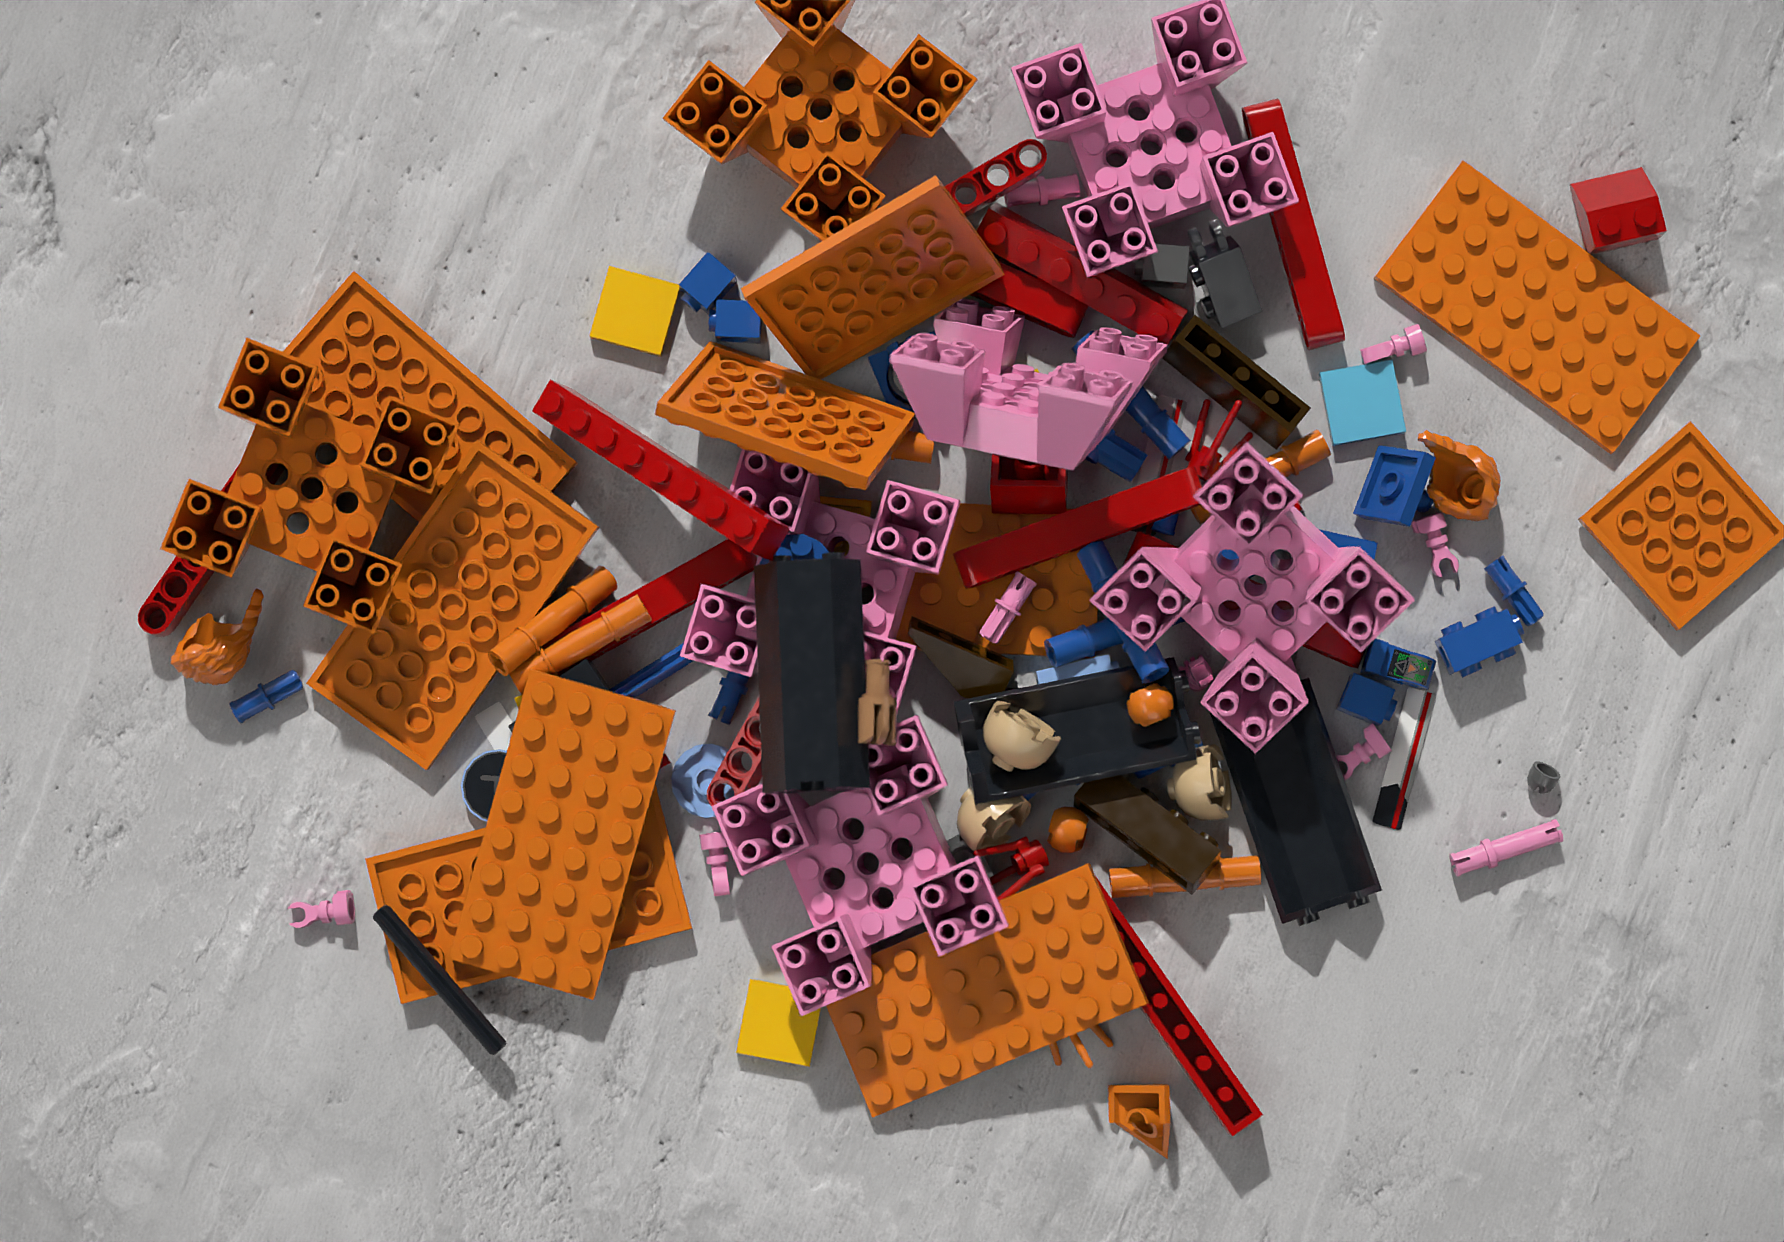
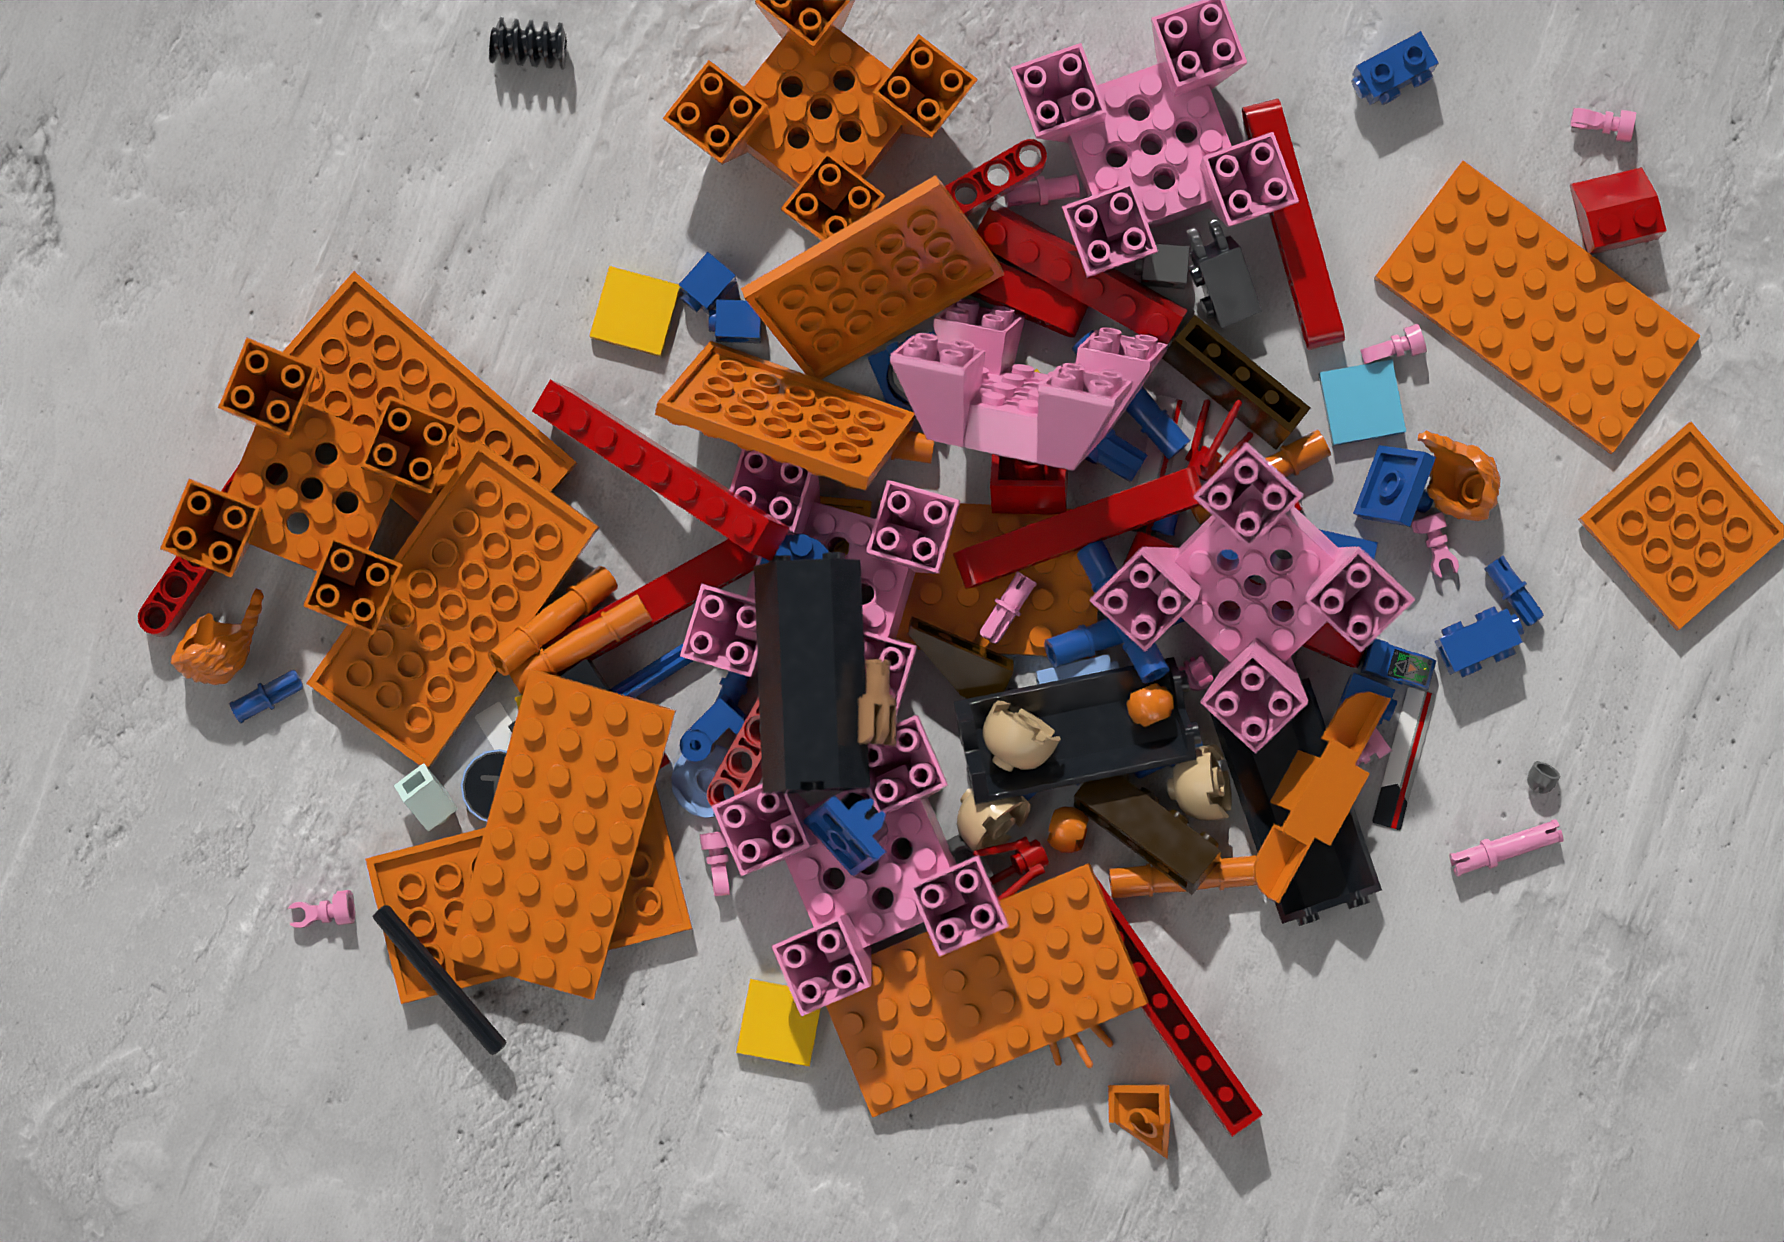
(426, 797): none -> light aqua brick
(528, 43): none -> black piece
(701, 737): none -> blue leg
(850, 830): none -> blue piece
(1318, 793): none -> orange piece
(1394, 69): none -> blue brick
(1590, 119): none -> bright pink piece

